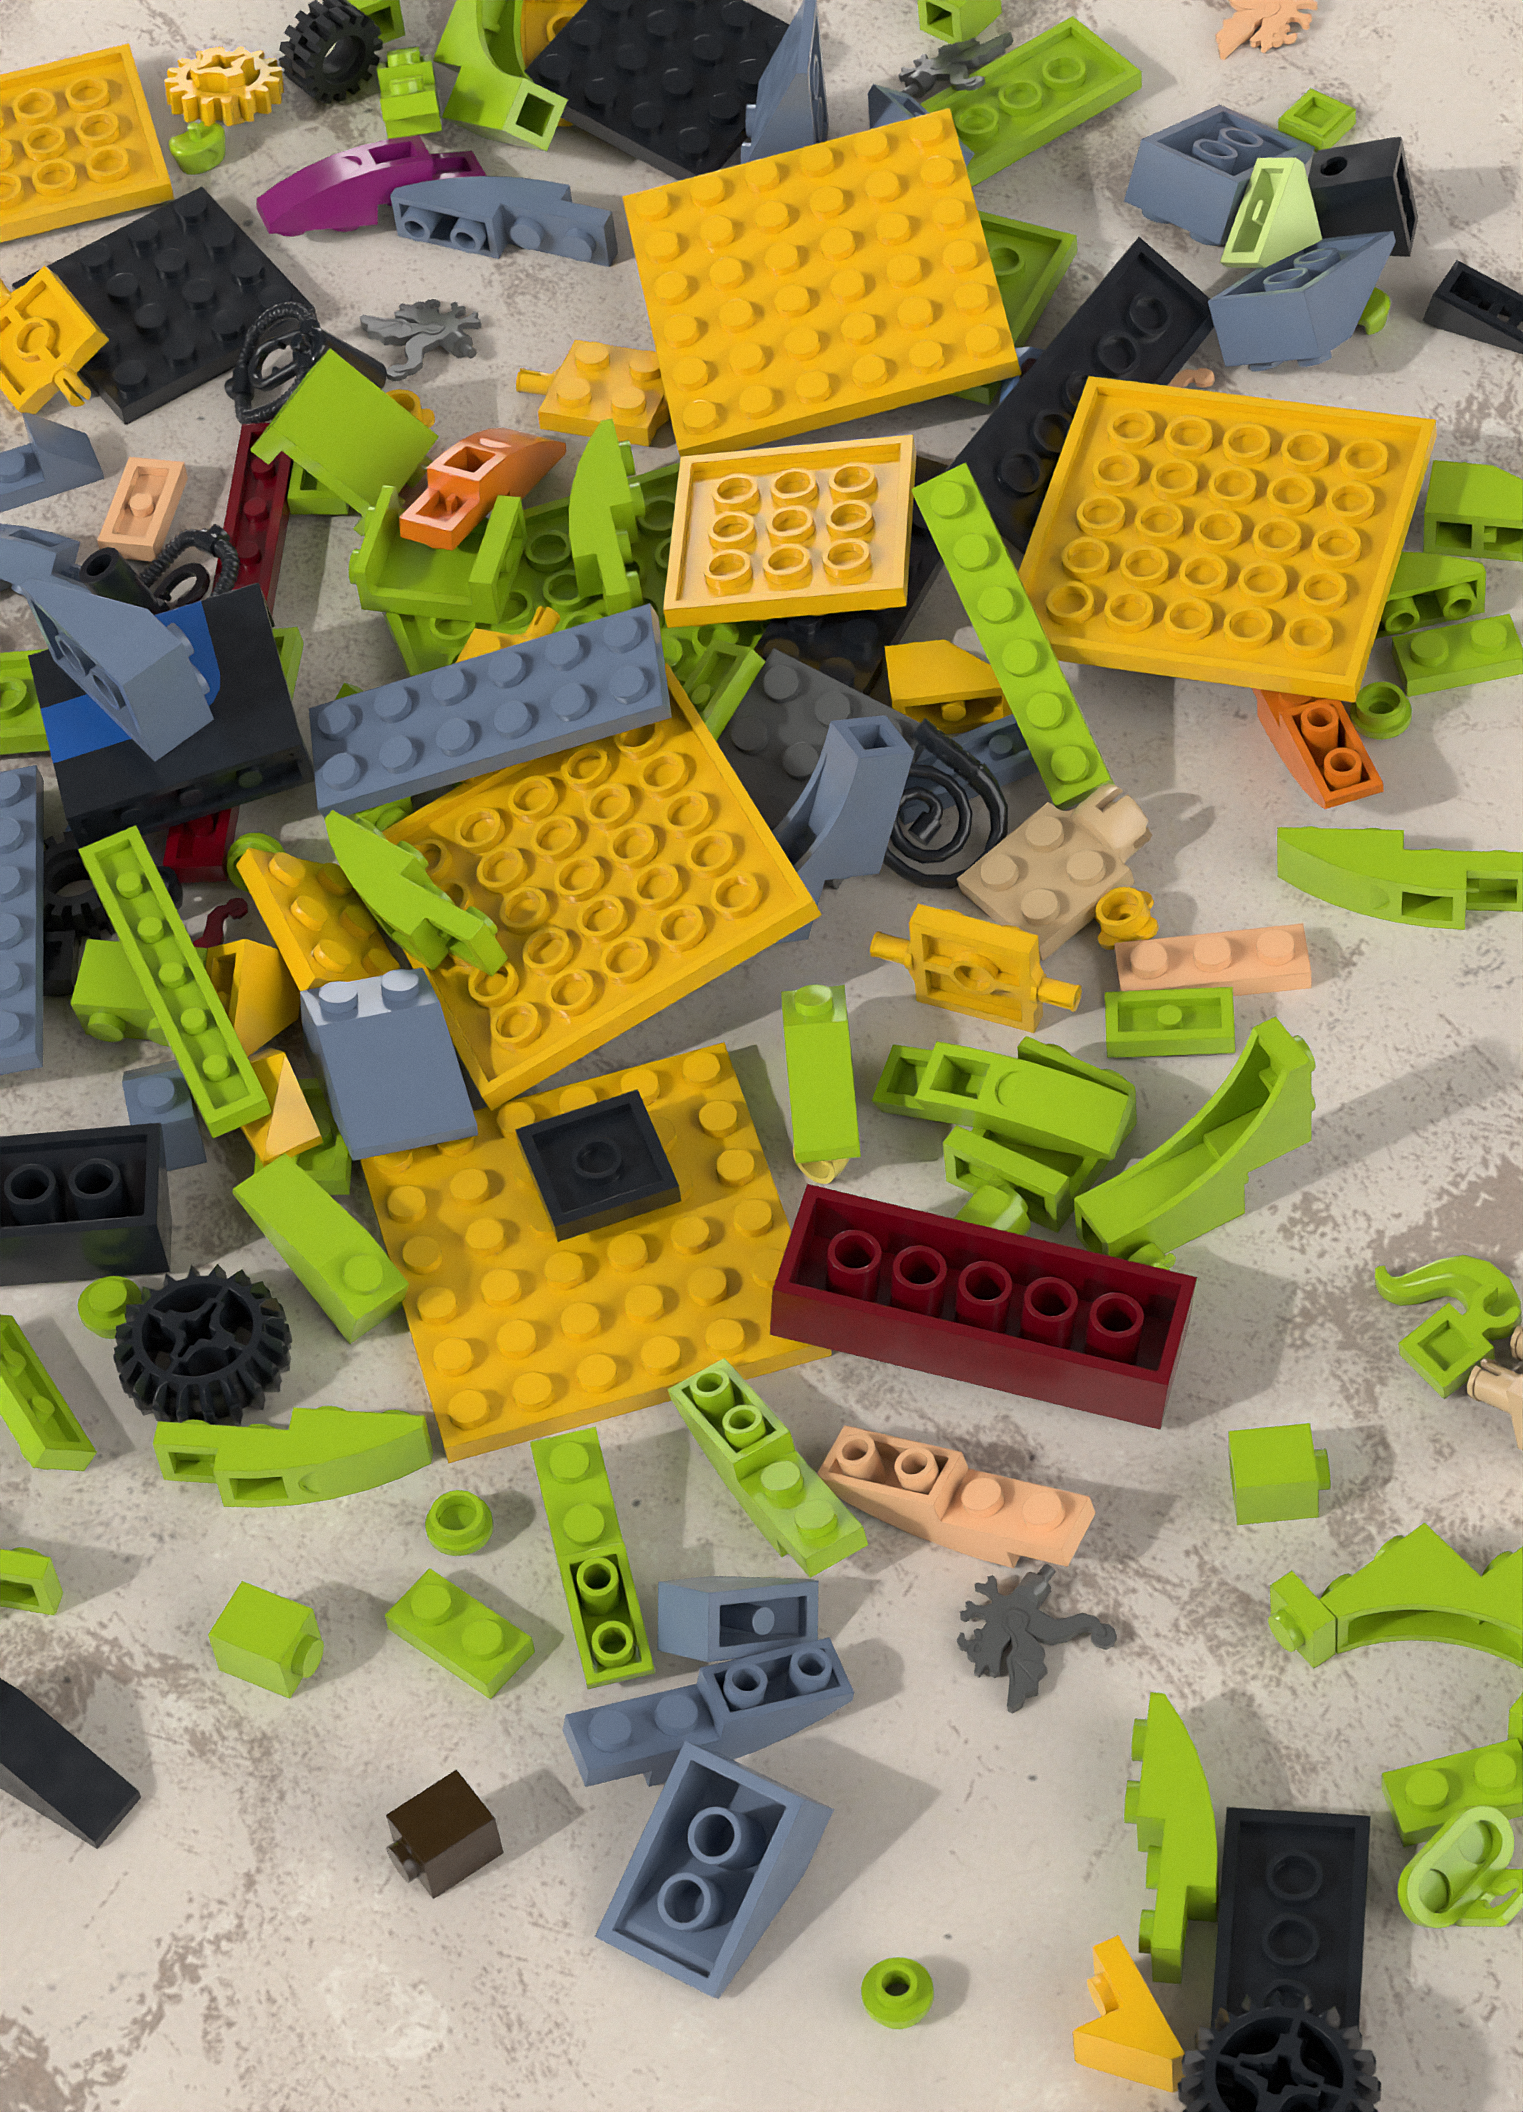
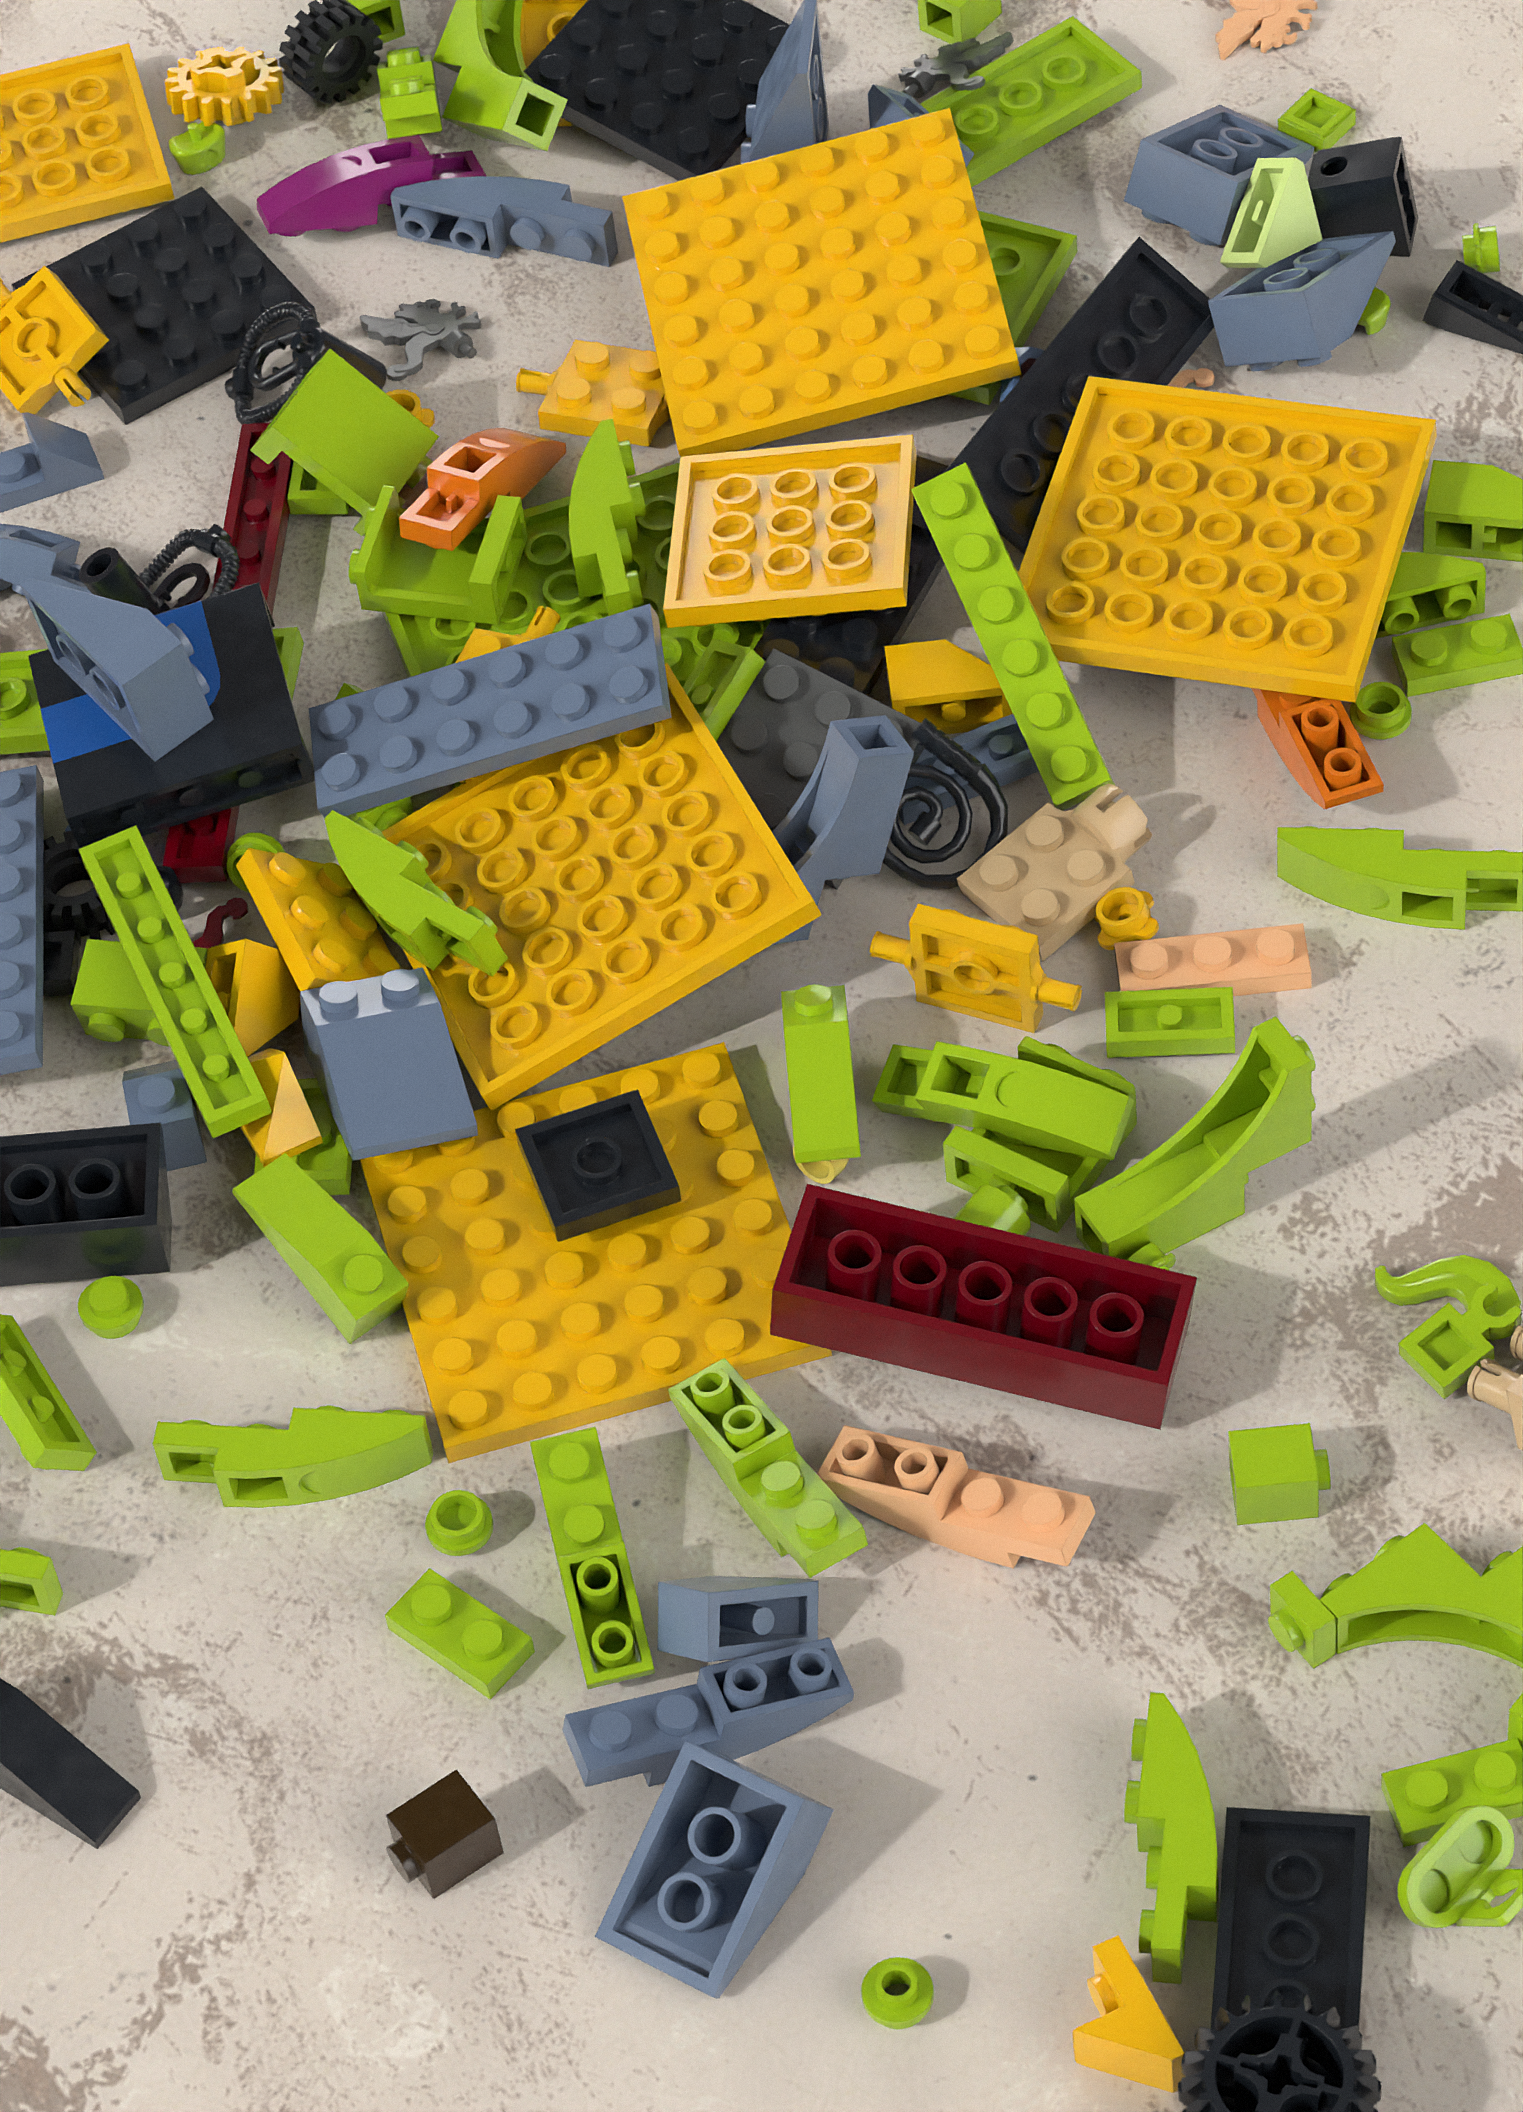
(143, 507): light nougat plate -> none
(196, 1326): black gear -> none
(266, 1640): lime brick -> none
(1019, 1622): dark grey piece -> none
(1482, 249): none -> lime plate

